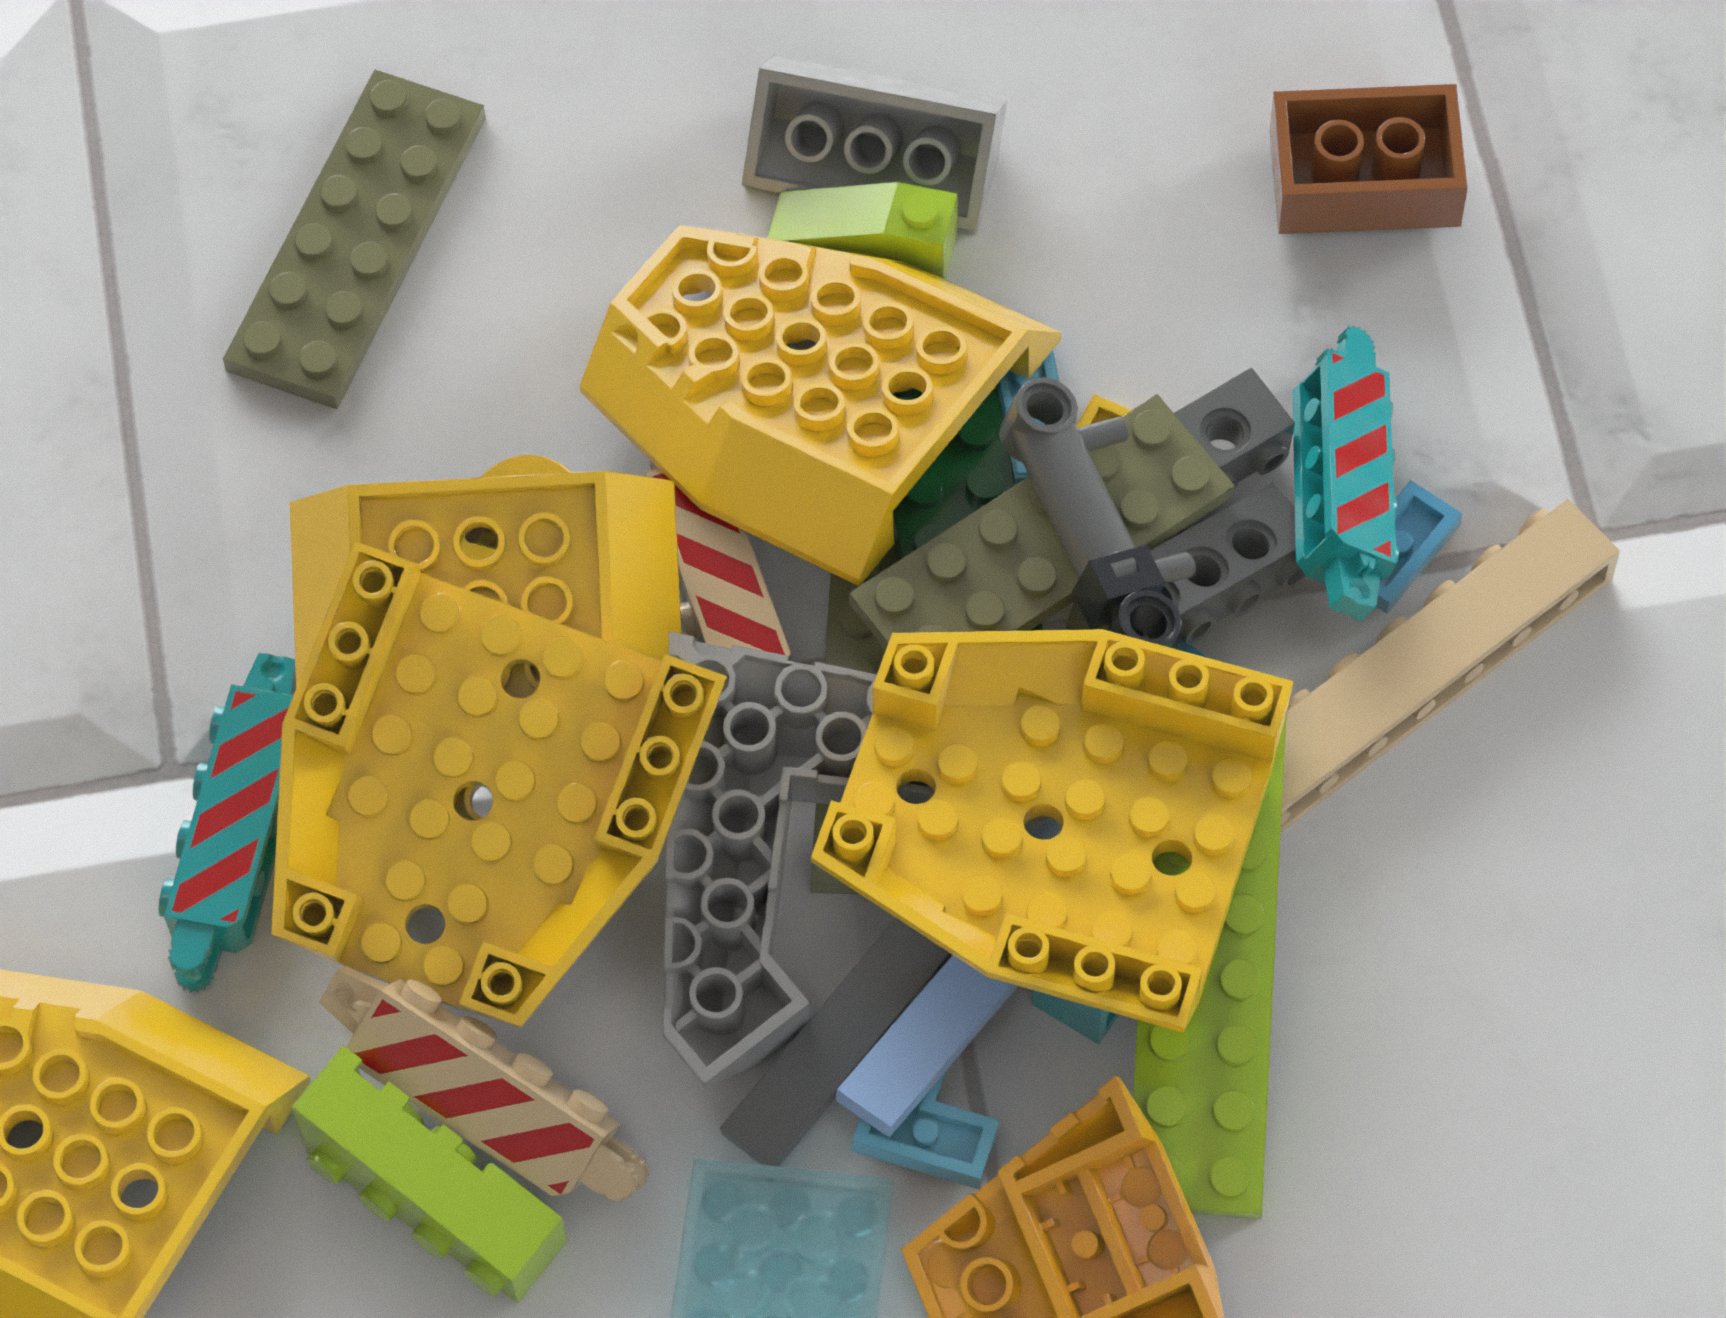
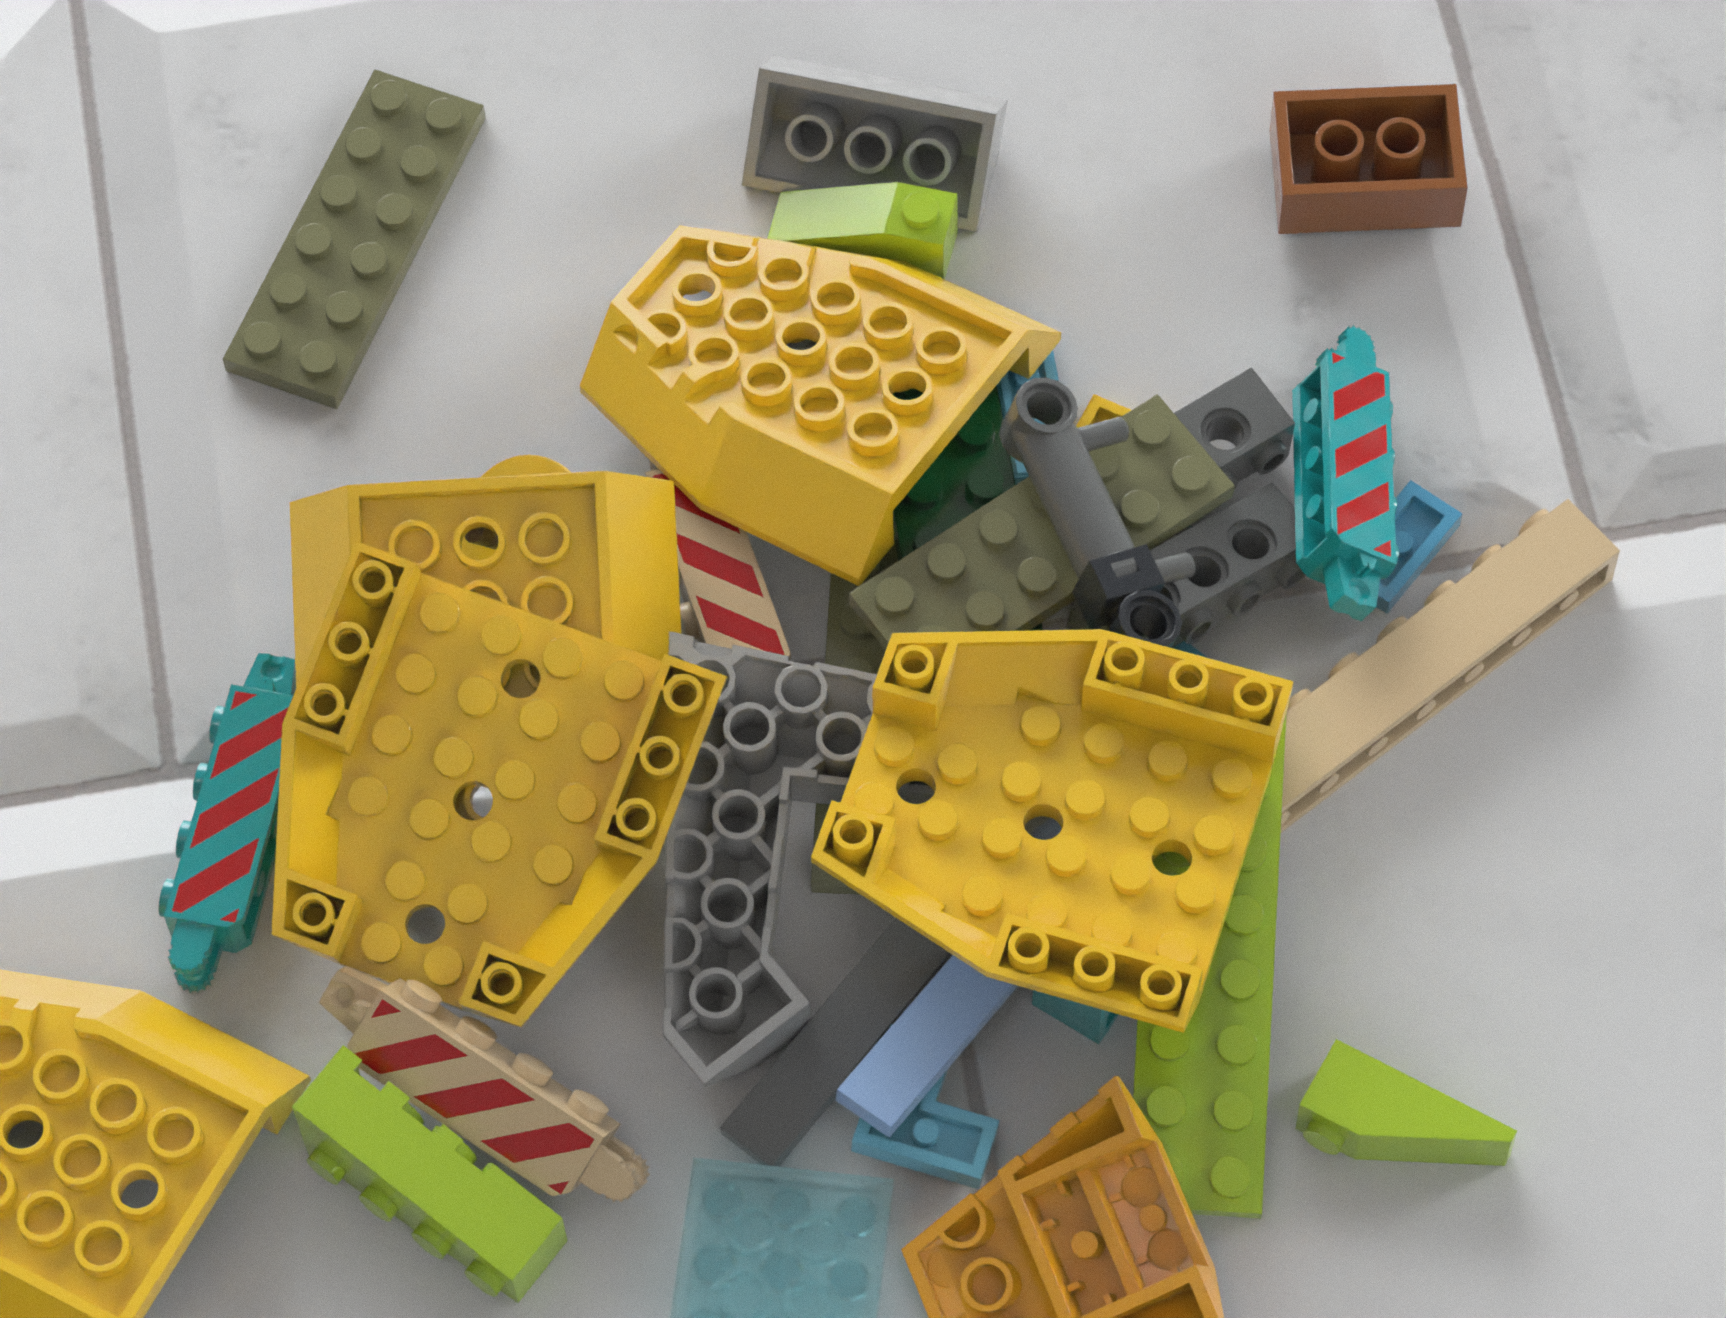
(1389, 1116): none -> lime slope

